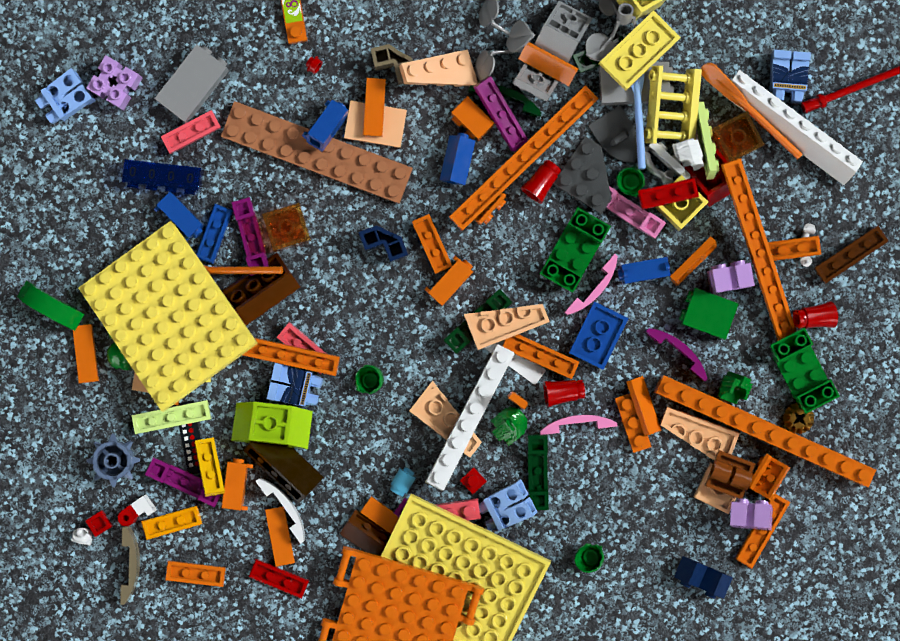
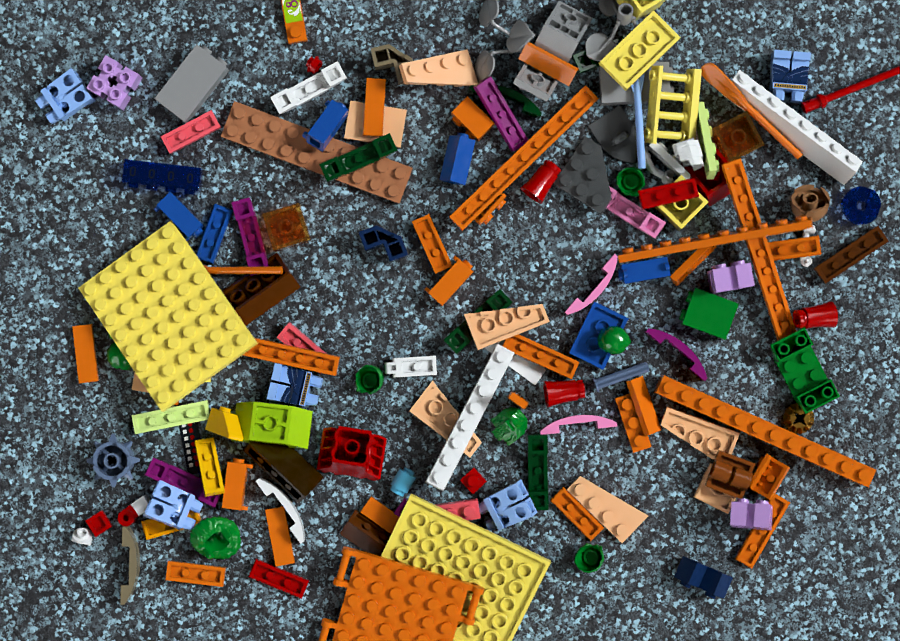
(50, 306): green arch -> none
(178, 506): none -> light blue hips
(216, 538): none -> green piece
(224, 423): none -> yellow slope
(309, 88): none -> white slope
(351, 452): none -> red slope
(358, 158): none -> dark green slope
(411, 366): none -> white hinge
(575, 250): green slope -> none
(576, 513): none -> orange tile
(609, 510): none -> light nougat wing
(613, 340): none -> green hair
(620, 376): none -> sand blue axle
(722, 237): none -> orange plate
(734, 387): green hair -> none
(810, 202): none -> medium nougat cylinder
(855, 215): none -> clear blue plate

